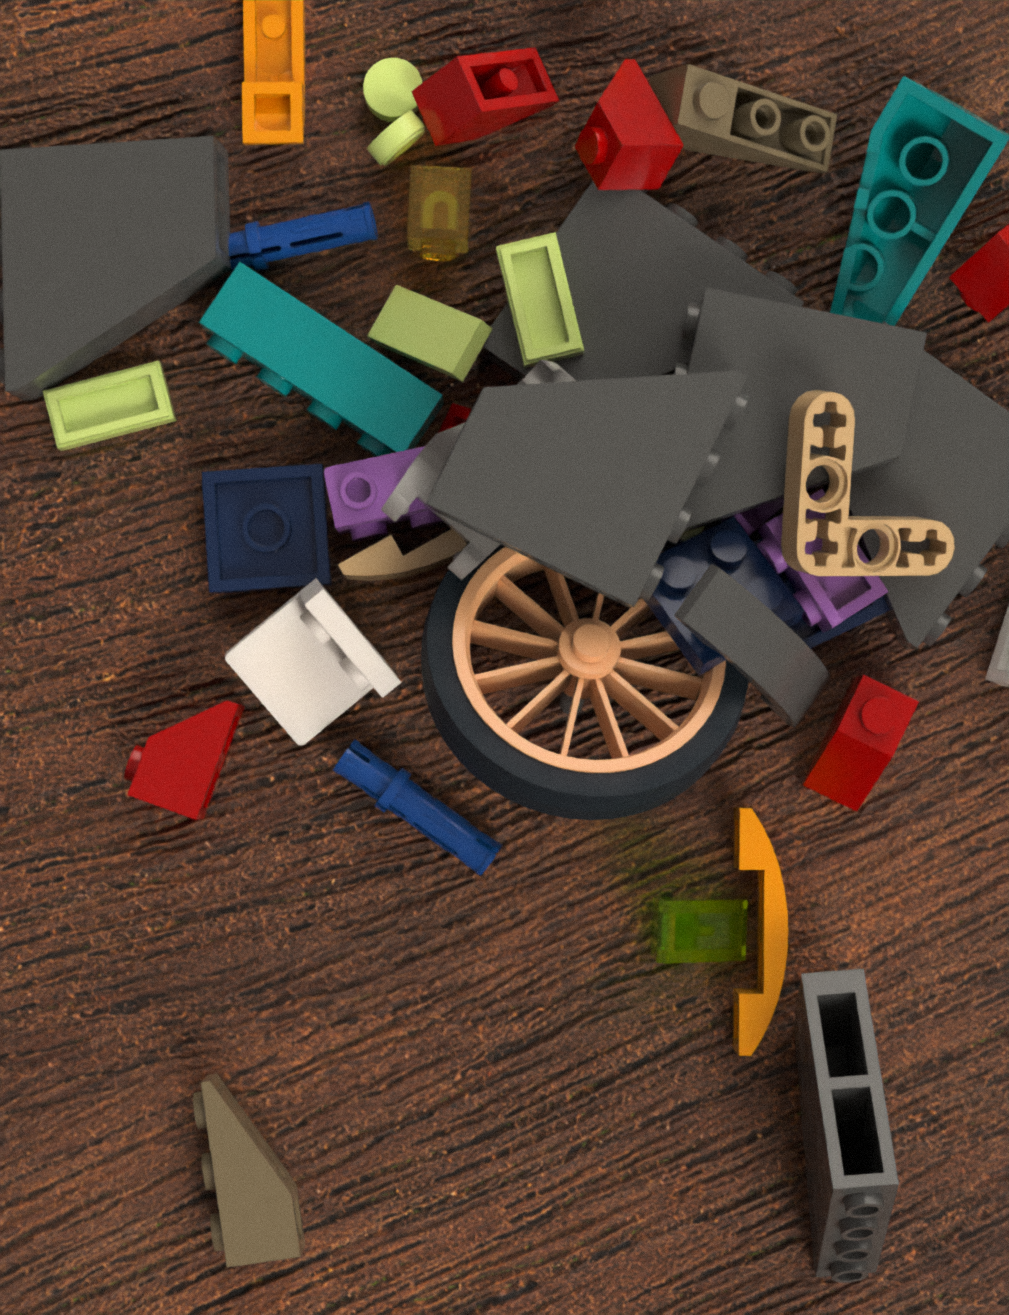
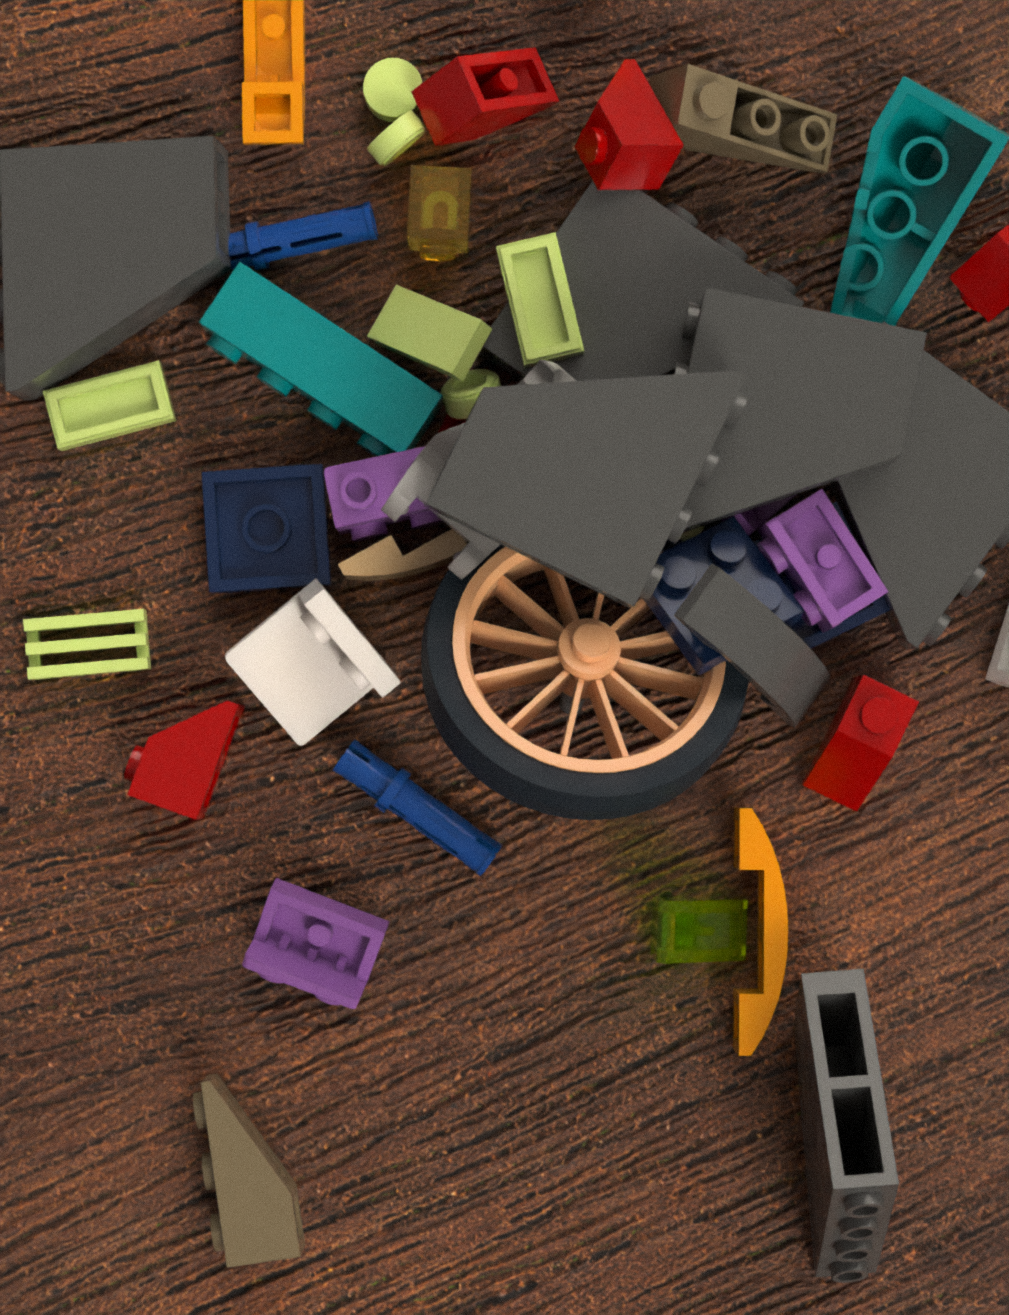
(35, 648): none -> yellowish green tile
(315, 944): none -> medium lavender bracket
(461, 396): none -> yellowish green tile
(839, 530): tan beam -> none

